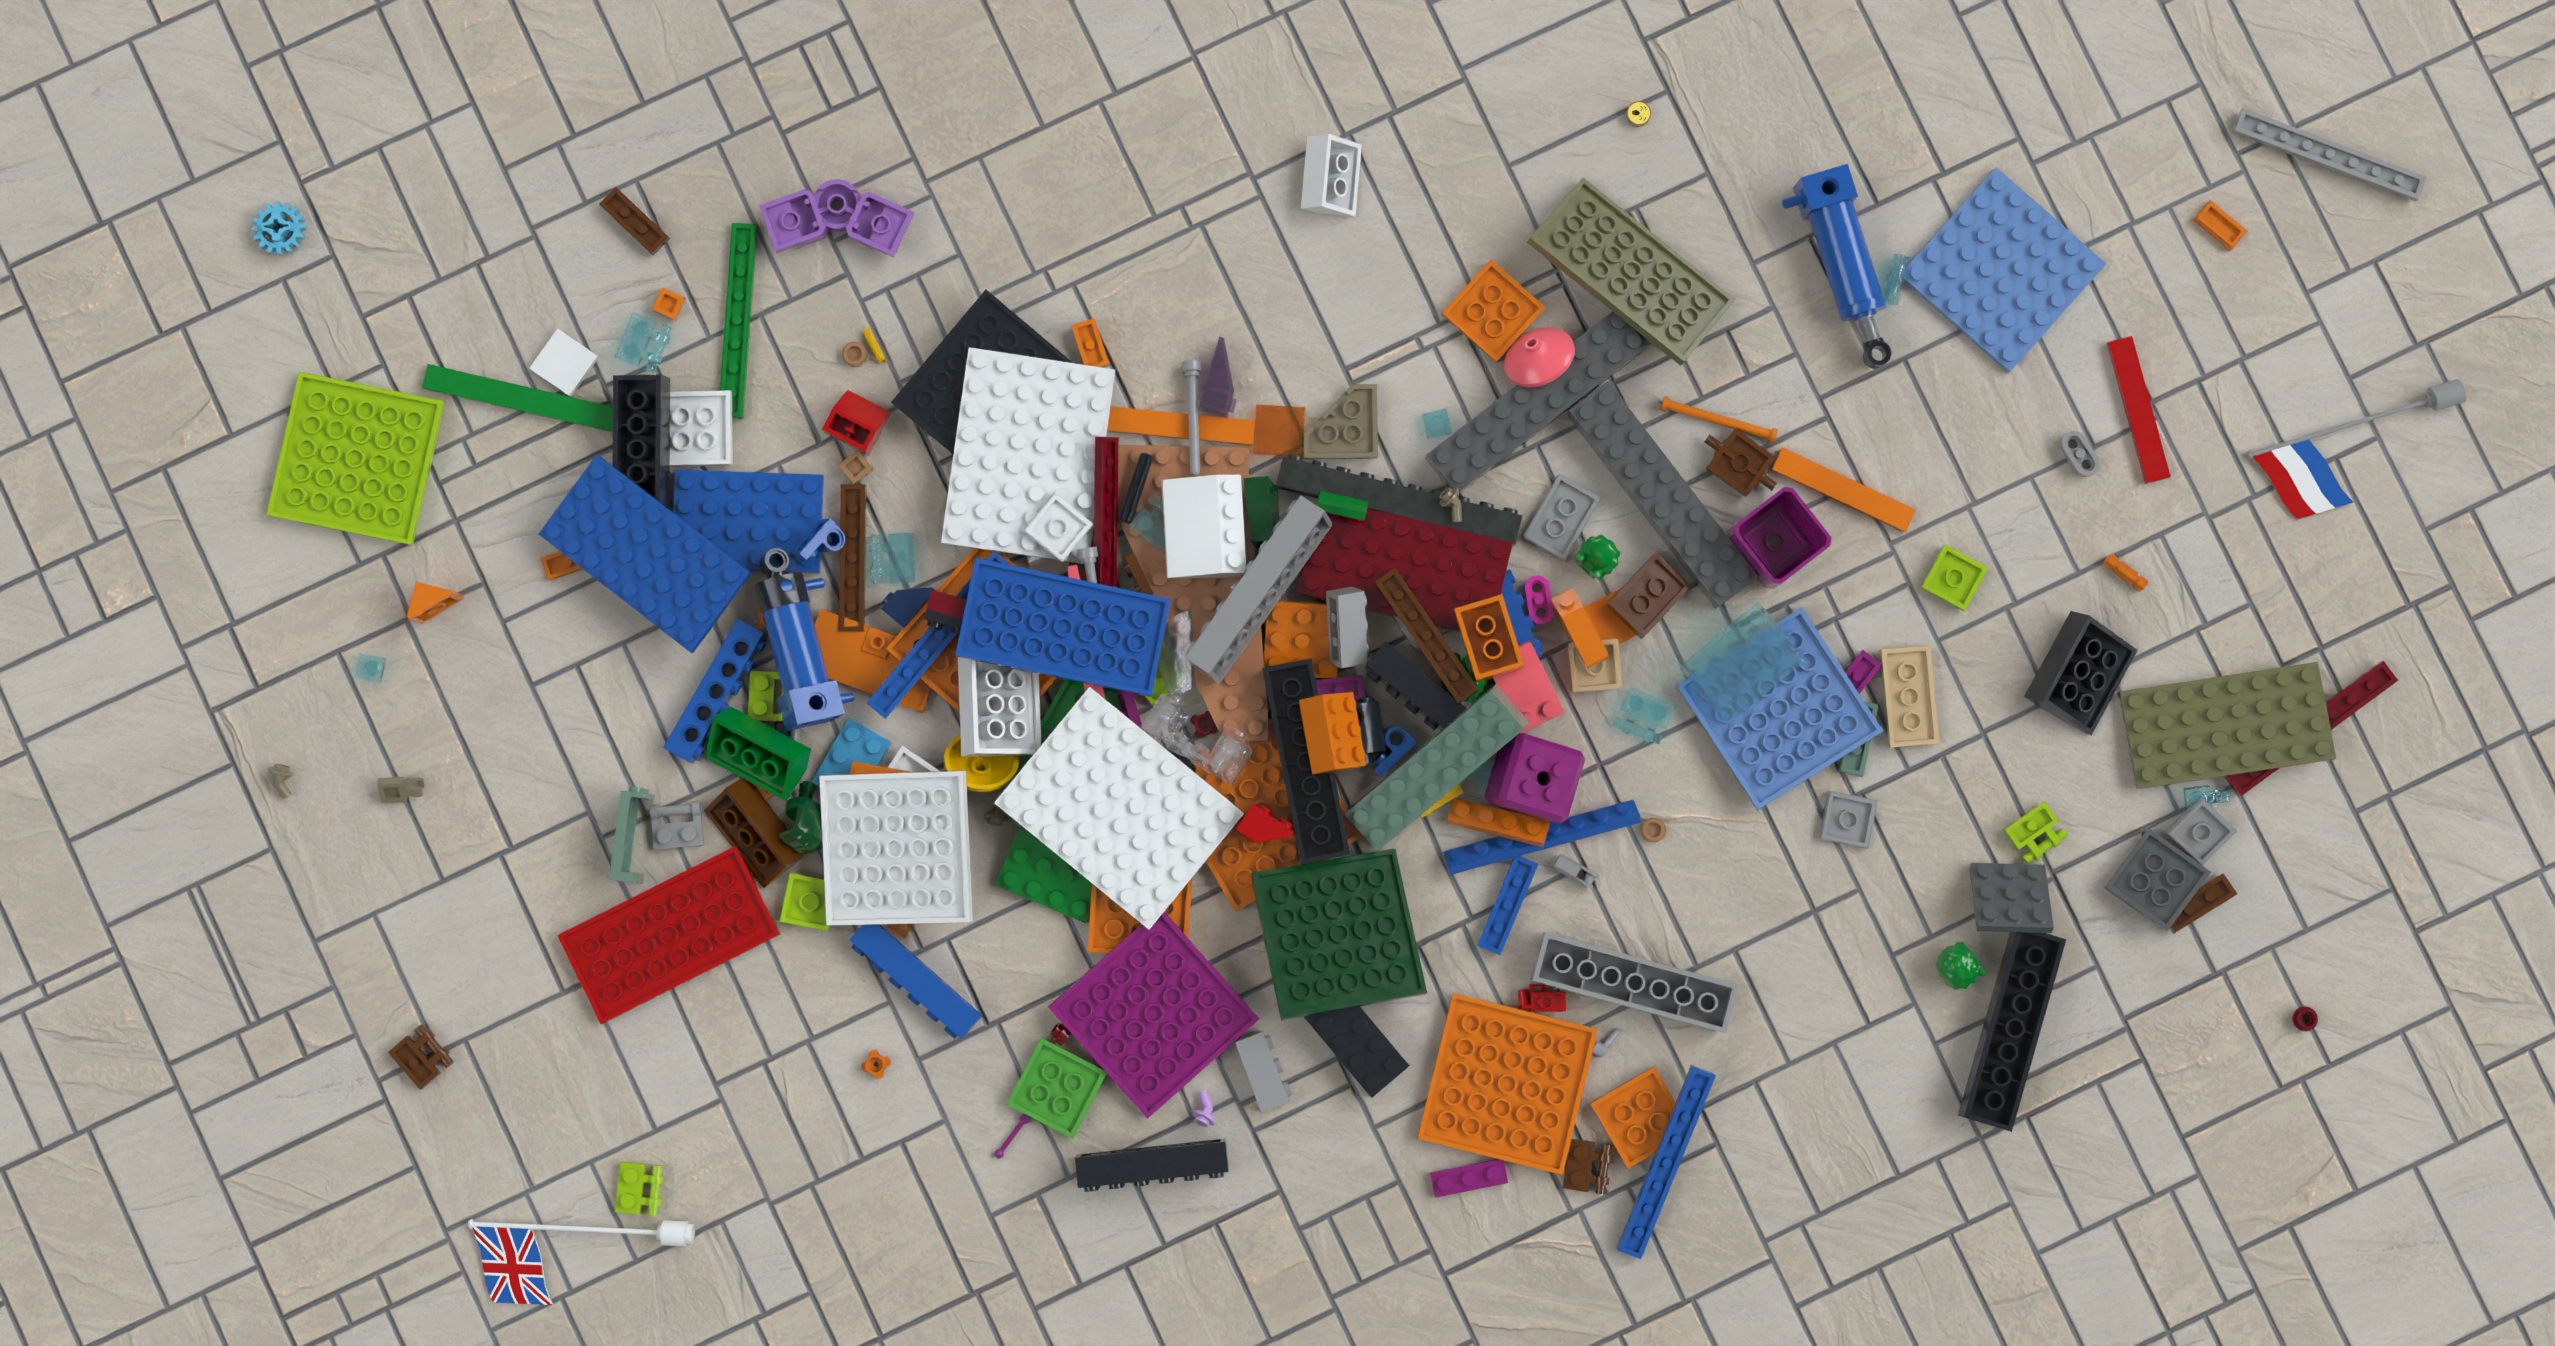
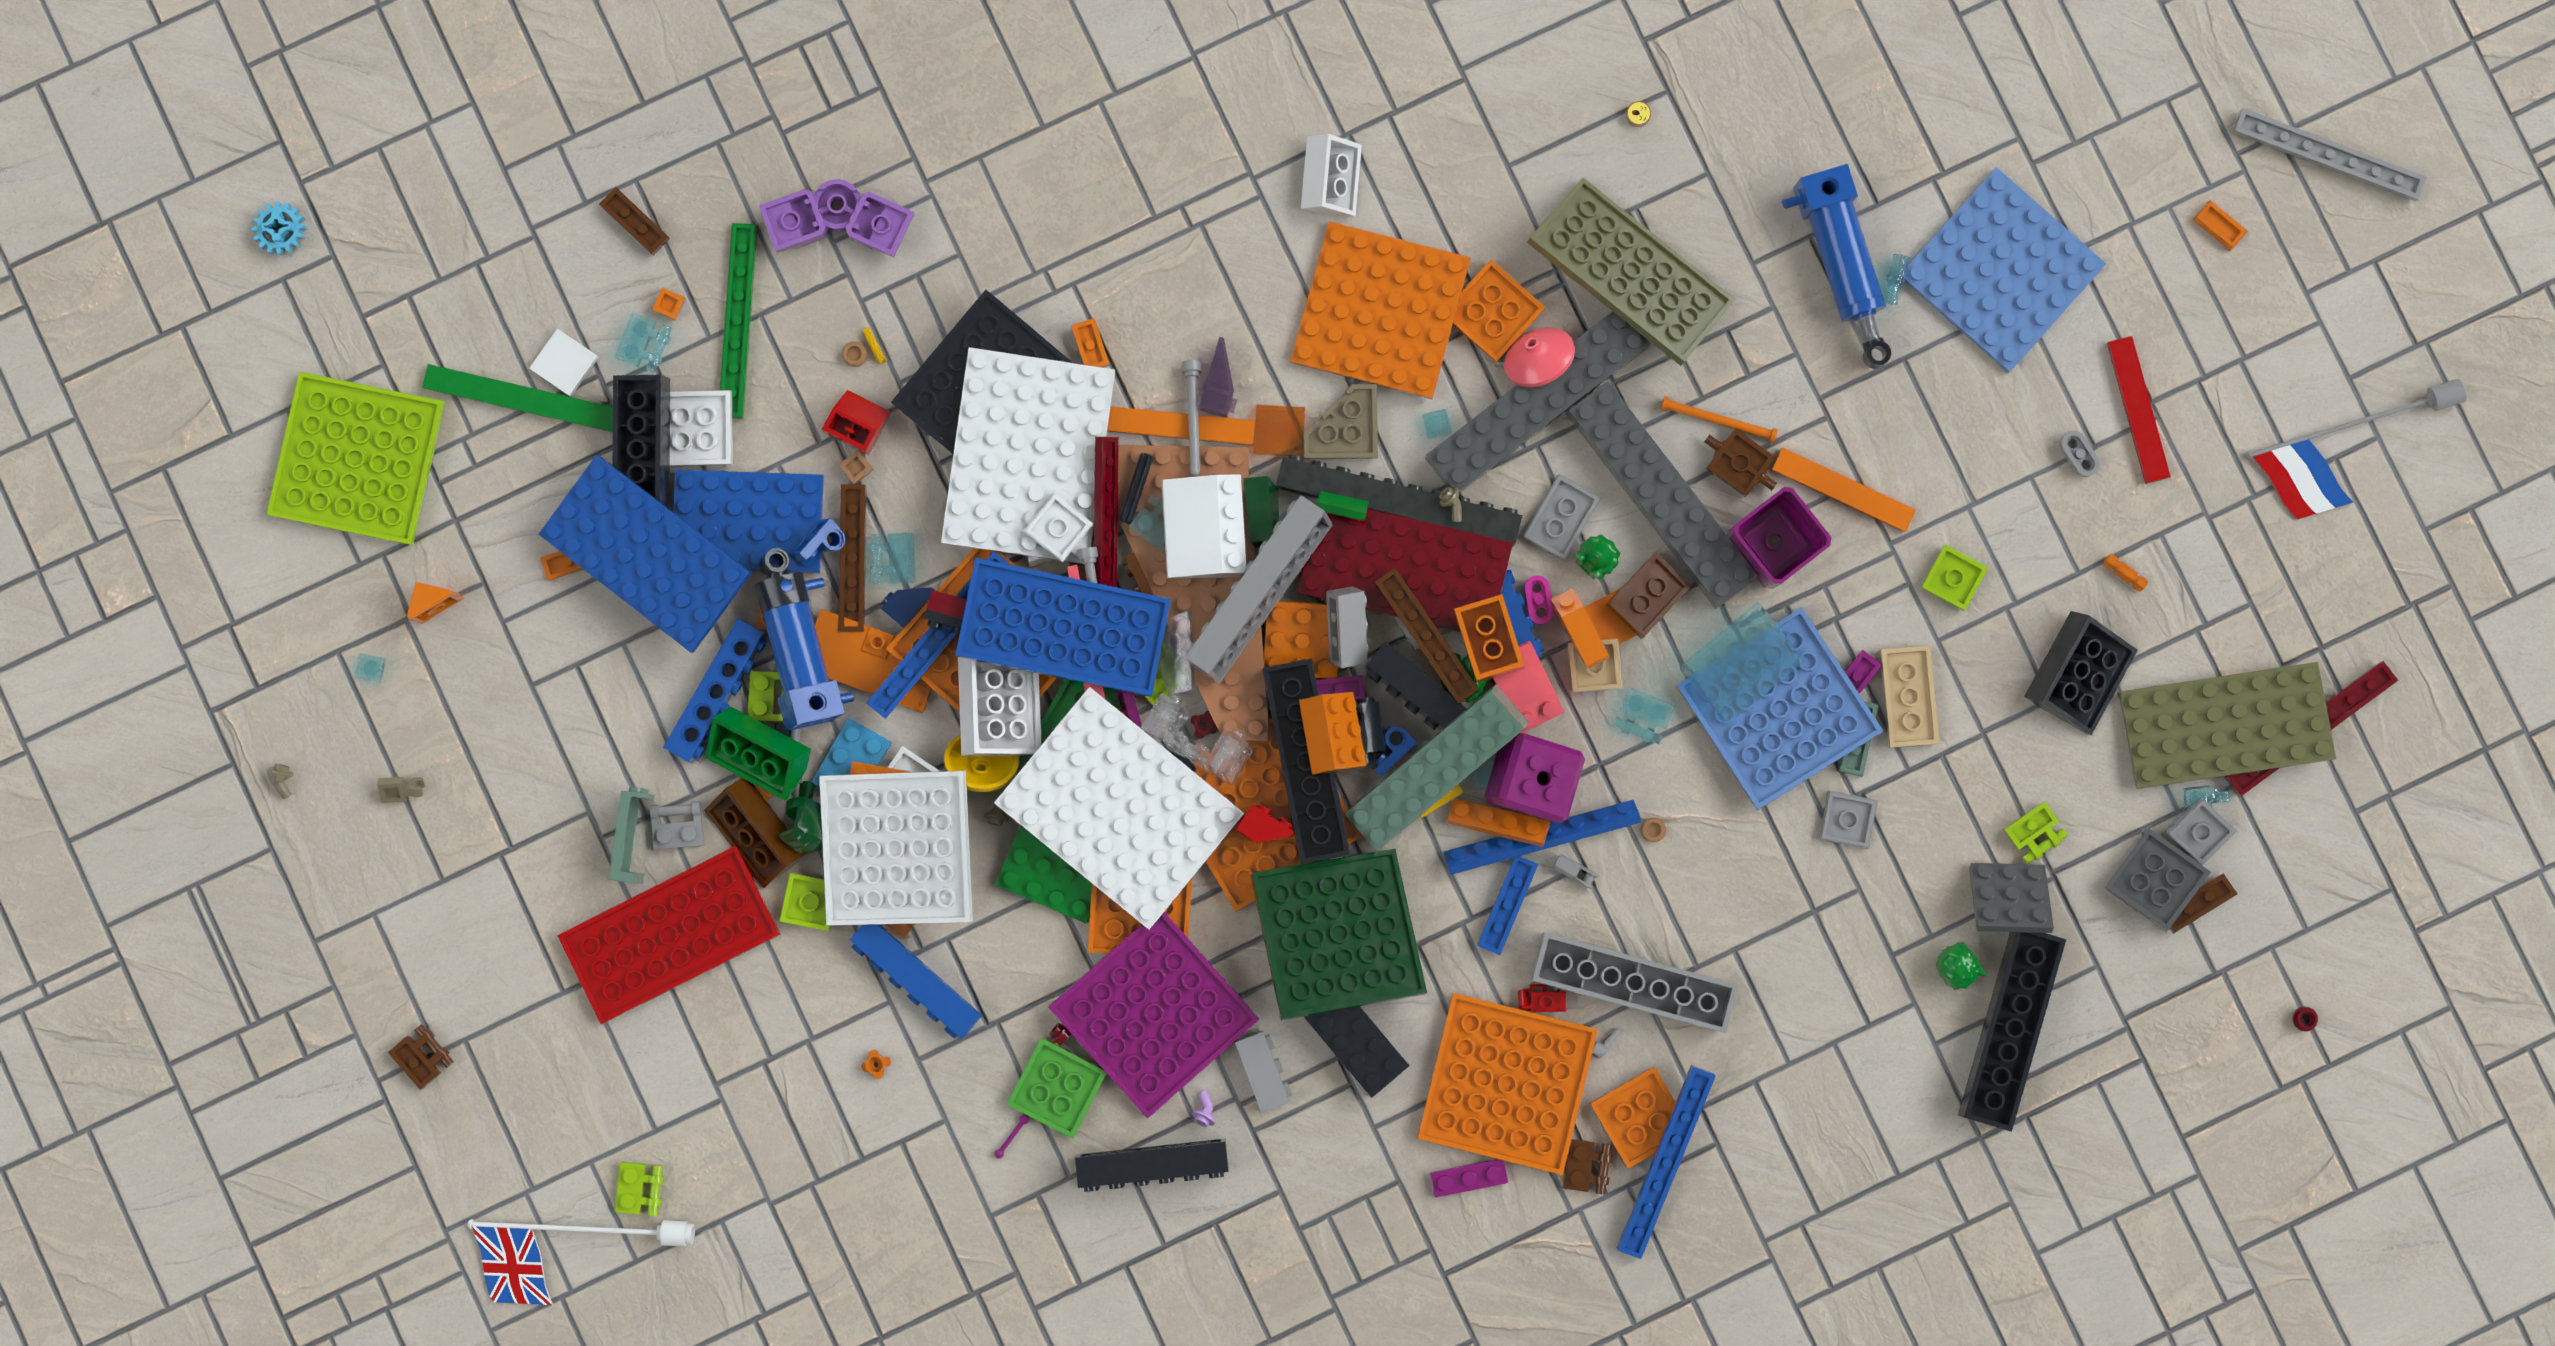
(1380, 310): none -> orange plate

